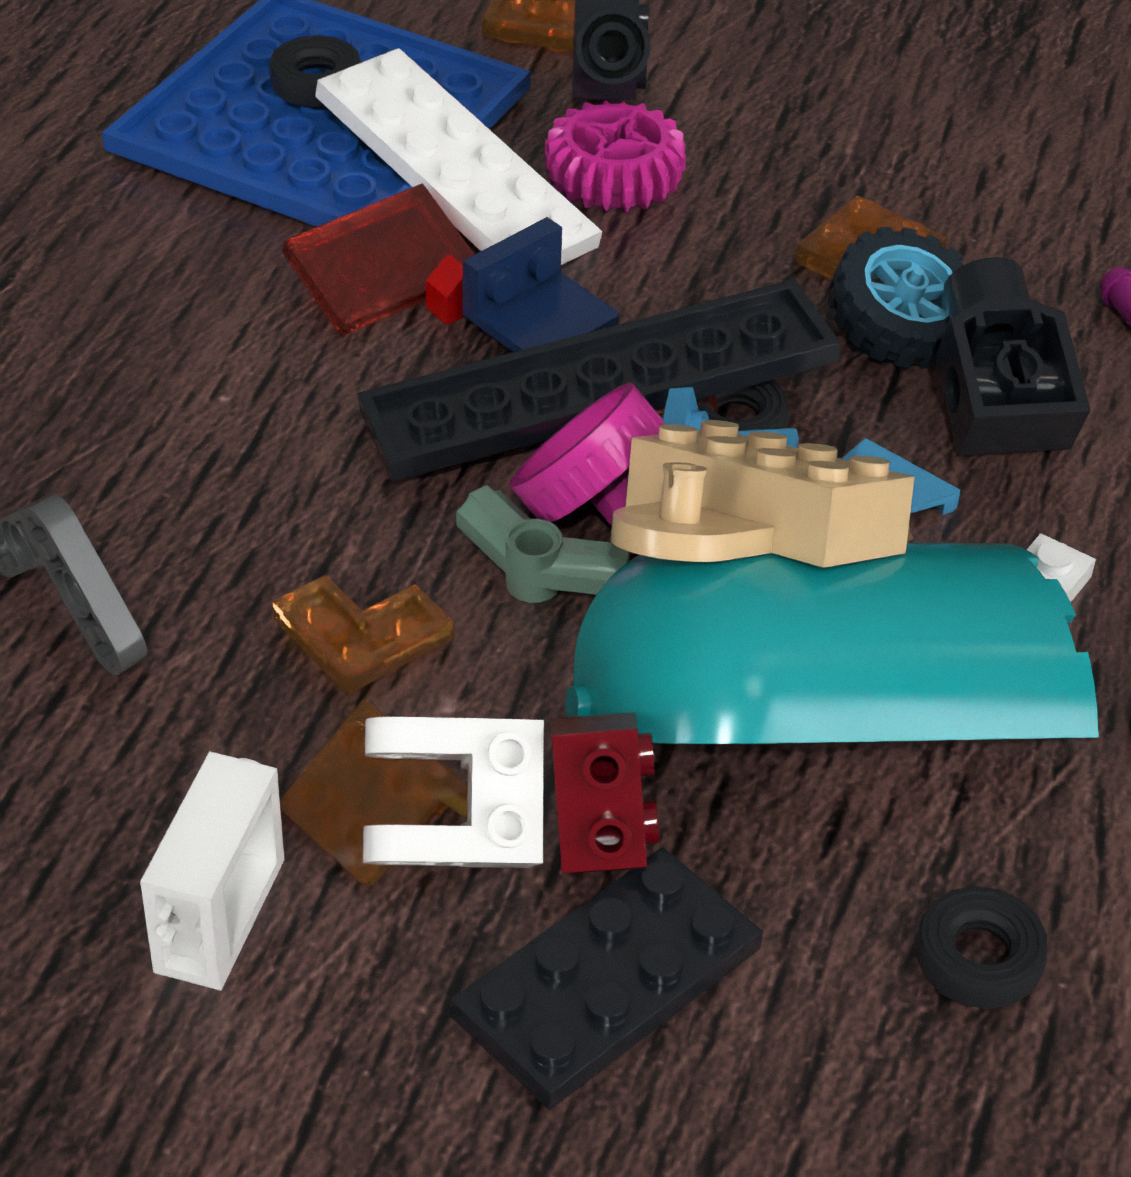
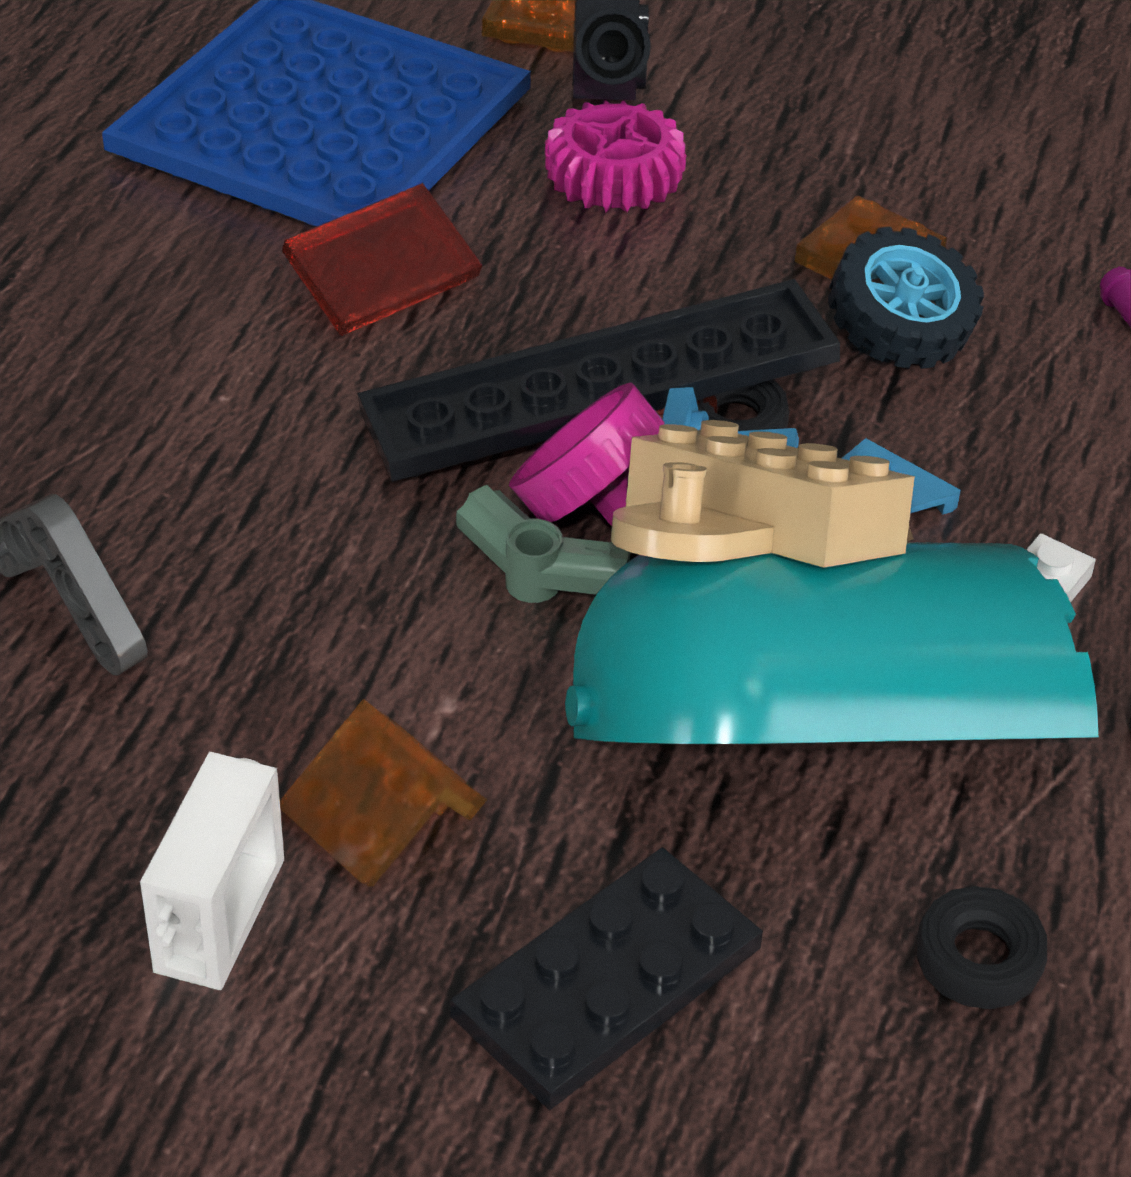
(307, 53): black tyre -> none
(359, 644): clear orange plate -> none
(445, 147): white plate -> none
(445, 290): red piece -> none
(502, 792): white brick -> none
(524, 297): dark blue bracket -> none
(600, 792): dark red brick -> none
(1007, 365): black brick -> none

